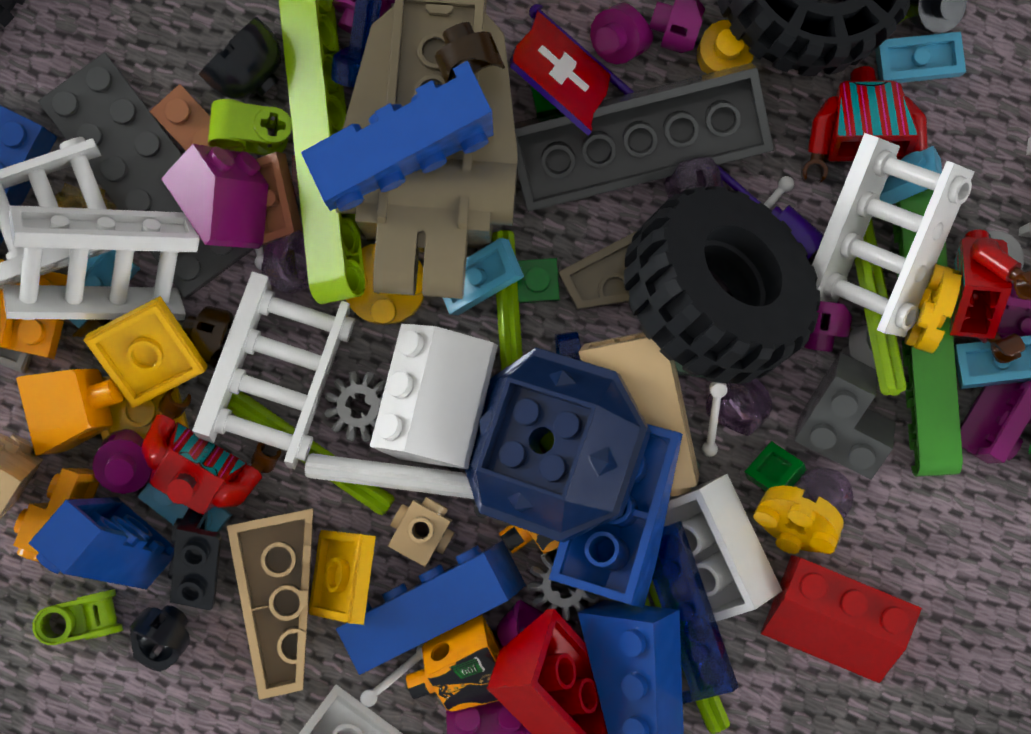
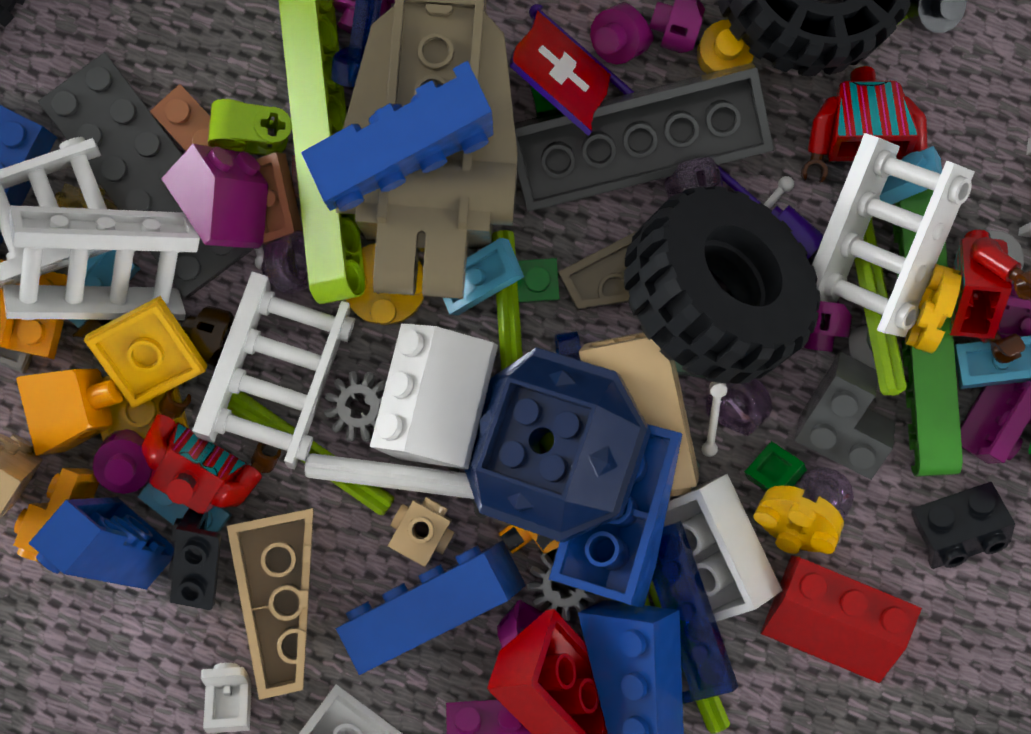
(85, 618): lime piece -> none
(155, 629): black piece -> none
(226, 698): none -> white bracket
(245, 63): black cylinder -> none
(342, 576): yellow tile -> none
(370, 696): white hinge -> none
(458, 666): torso -> none
(466, 45): dark brown piece -> none
(921, 58): medium azure plate -> none
(964, 525): none -> black bracket

